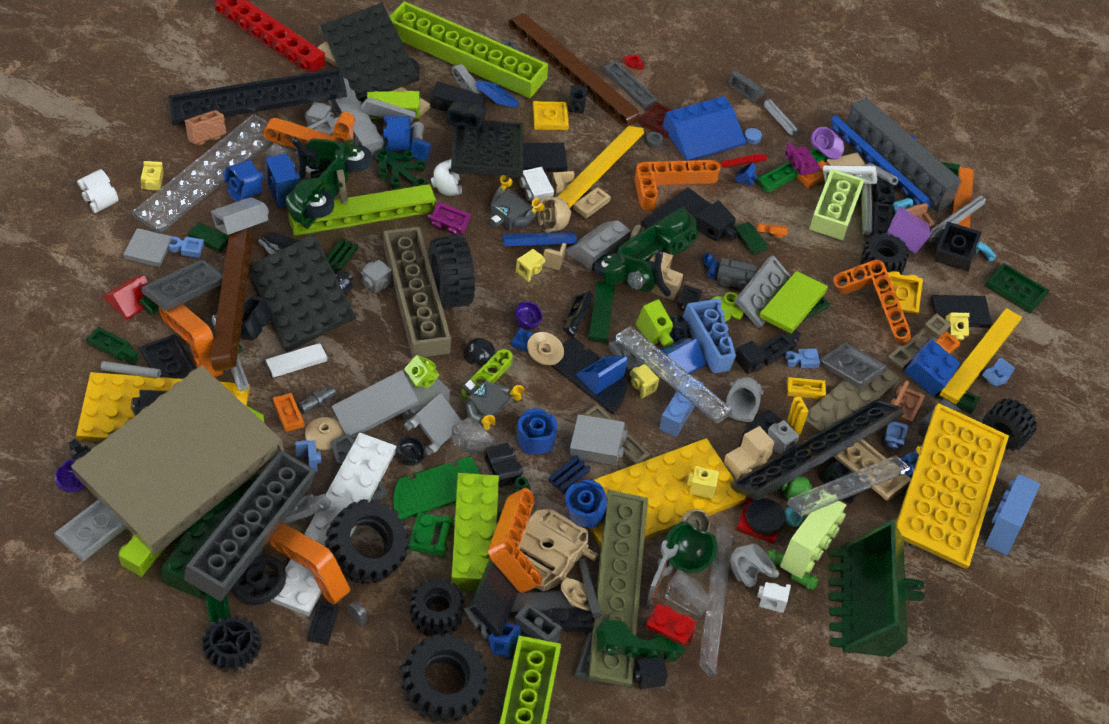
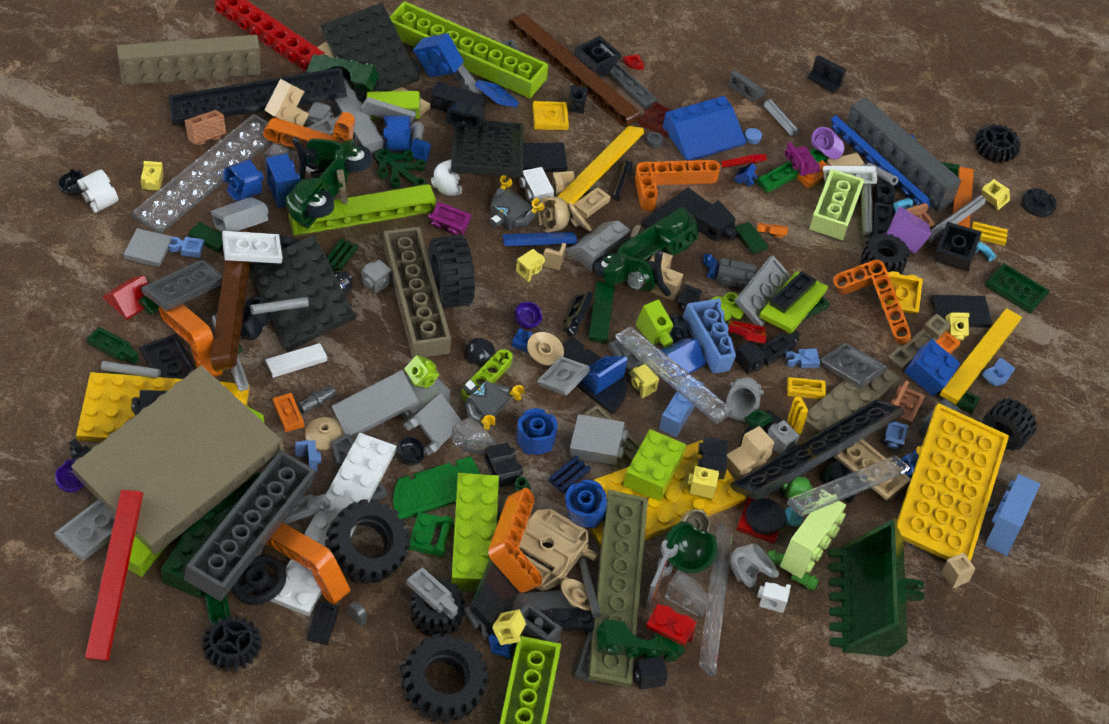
(68, 182): none -> black hair
(114, 575): none -> red tile
(189, 59): none -> dark tan brick
(252, 247): none -> white tile
(279, 305): none -> light grey piece
(284, 103): none -> tan brick
(362, 75): none -> dark green arch
(432, 592): none -> light grey hinge
(438, 55): none -> blue brick
(509, 627): none -> light yellow brick
(563, 376): none -> light grey tile
(577, 218): none -> tan dish
(598, 55): none -> black slope
(622, 180): none -> black axle
(654, 465): none -> lime brick
(713, 455): none -> black brick
(748, 331): none -> red tile
(758, 418): none -> dark green tile
(792, 292): none -> black tile
(827, 74): none -> black bracket
(958, 570): none -> tan panel
(991, 233): none -> yellow tile
(996, 194): none -> light yellow brick
(997, 143): none -> black gear
(1038, 202): none -> black tile

